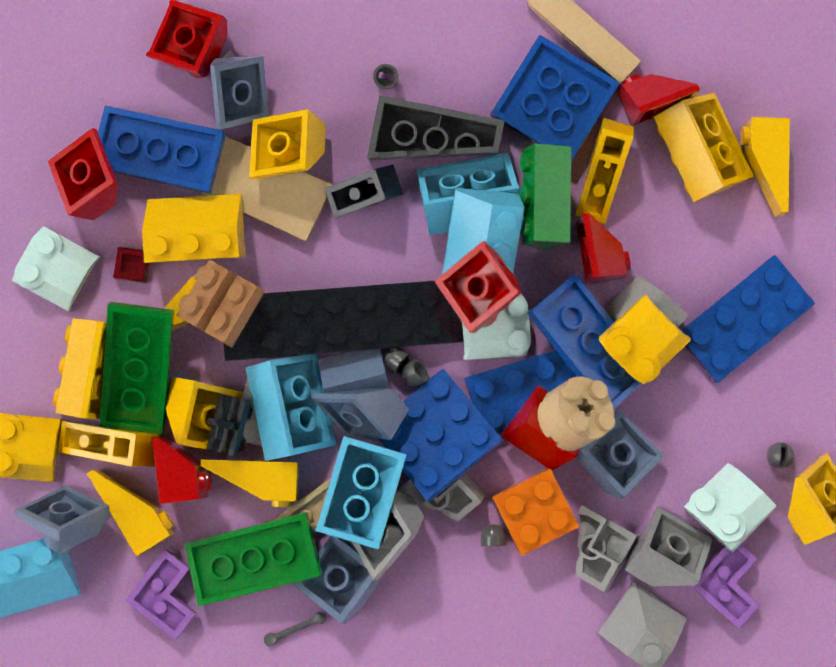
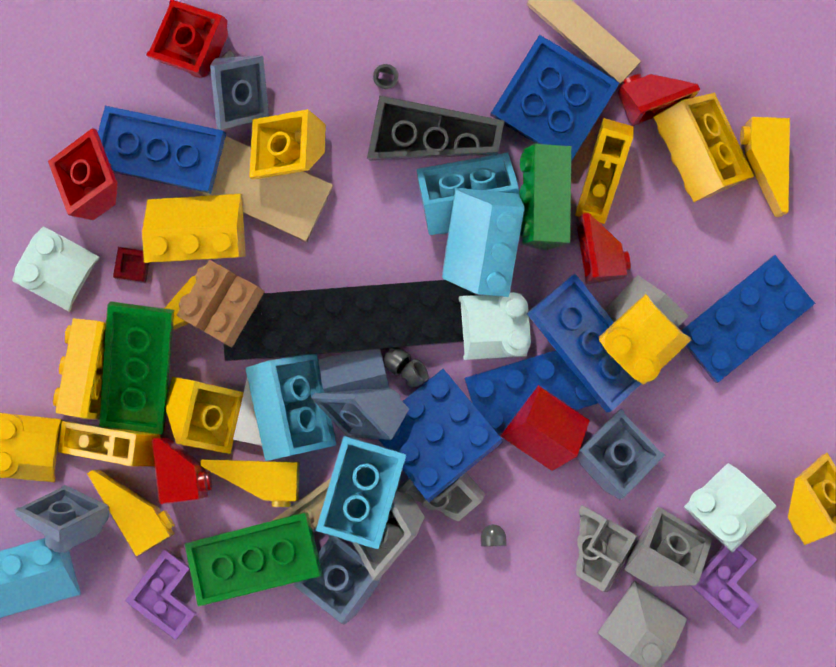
(229, 425): black hips -> none
(271, 638): dark grey hinge -> none
(364, 191): black slope -> none
(479, 287): red slope -> none
(534, 511): orange brick -> none
(576, 413): tan brick -> none
(774, 455): dark grey hinge -> none

